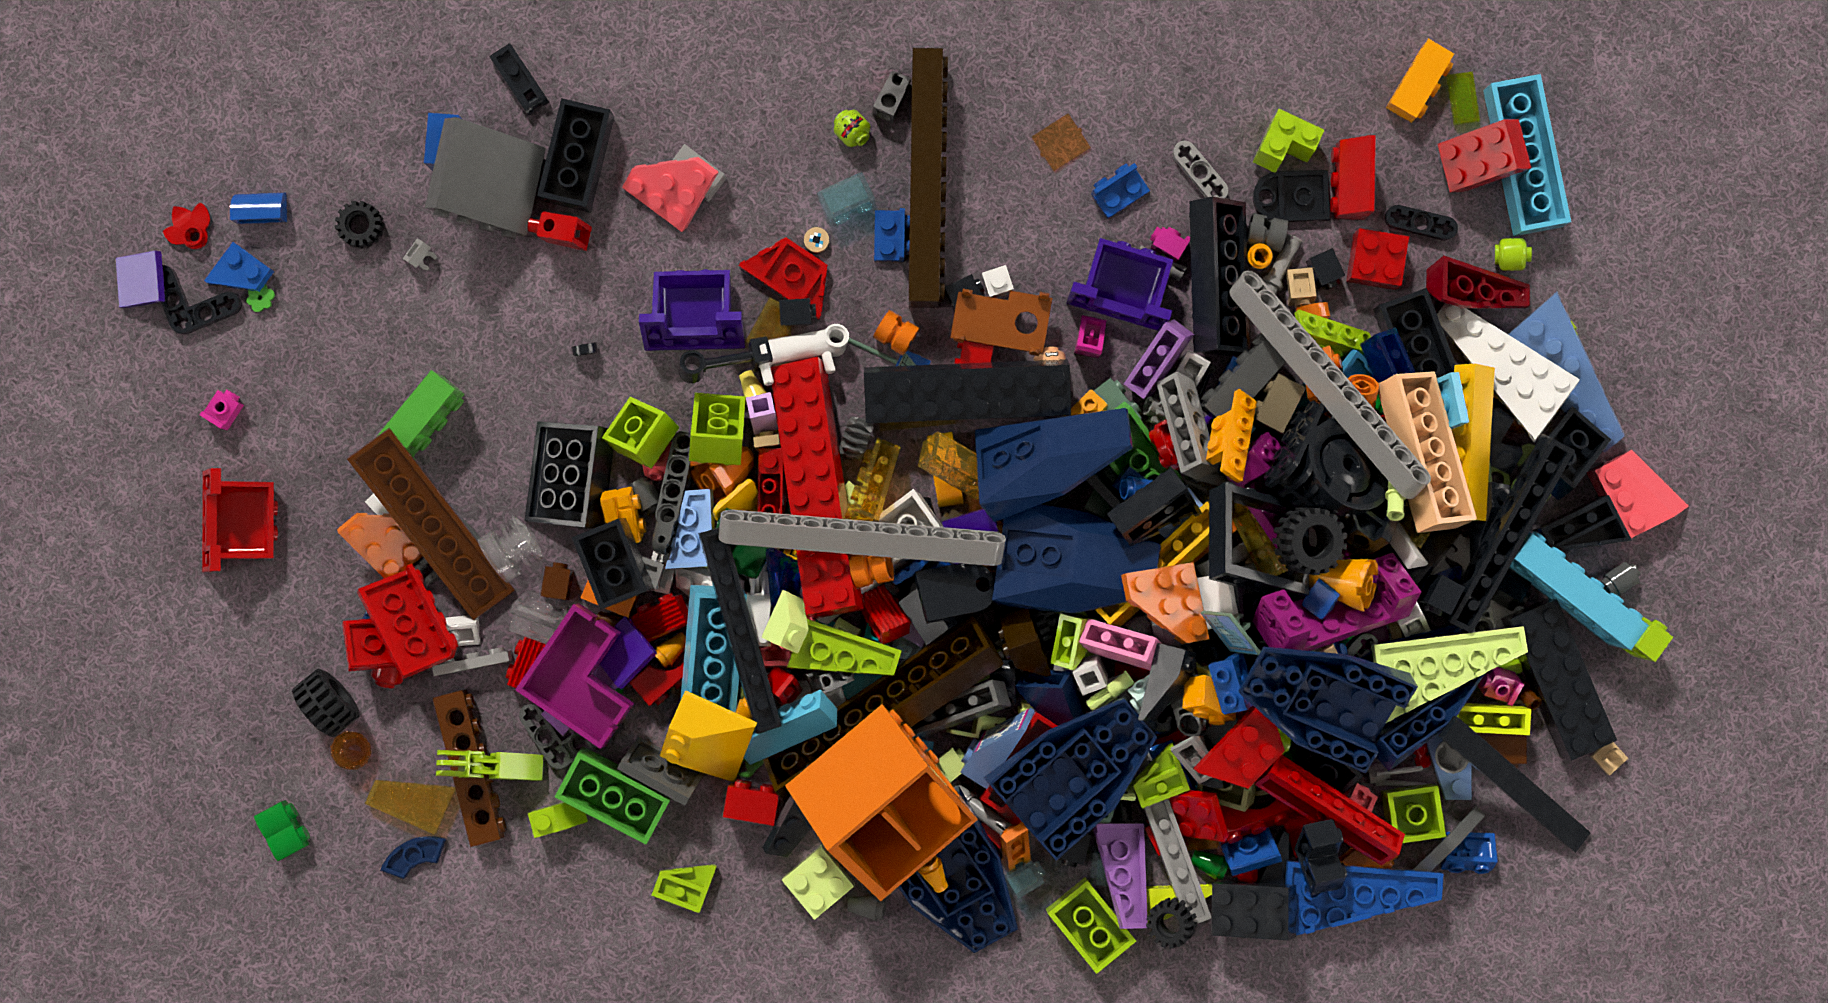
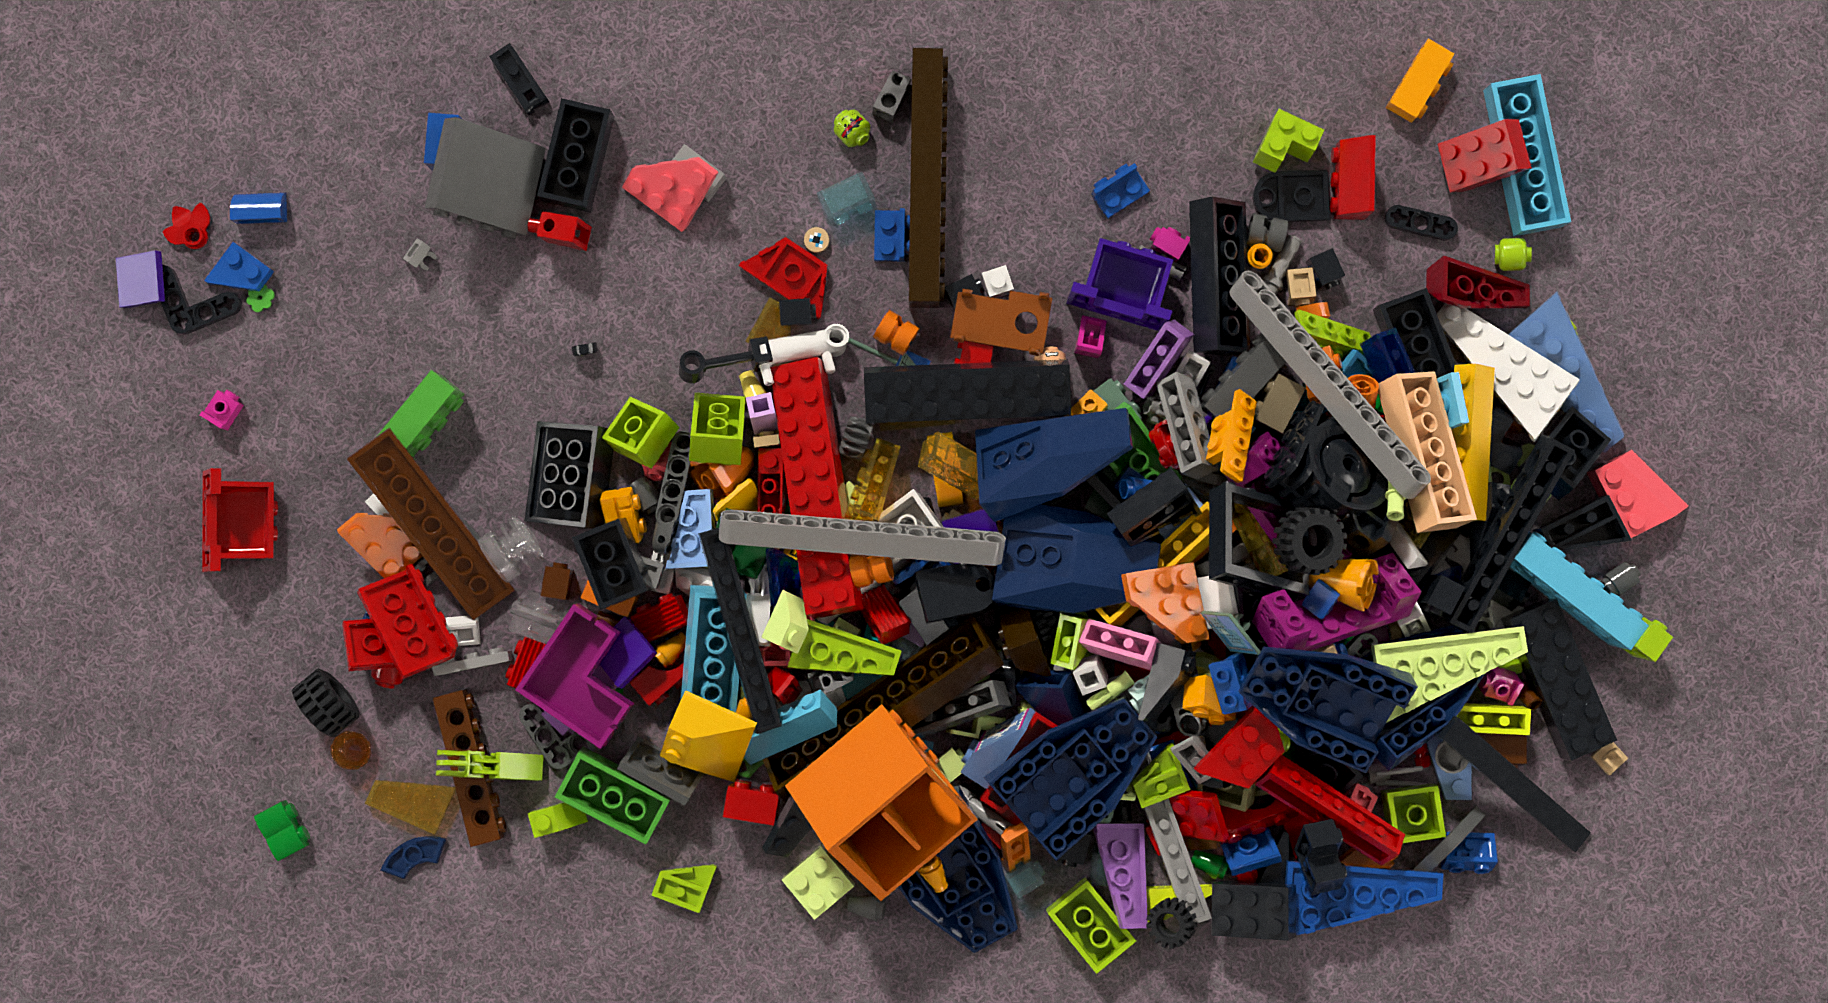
(349, 213): black tyre -> none
(692, 312): dark purple windscreen -> none
(1061, 142): clear orange piece -> none
(1182, 162): light grey beam -> none
(1209, 650): black brick -> none
(1377, 259): red brick -> none
(1463, 98): clear neon green tile -> none

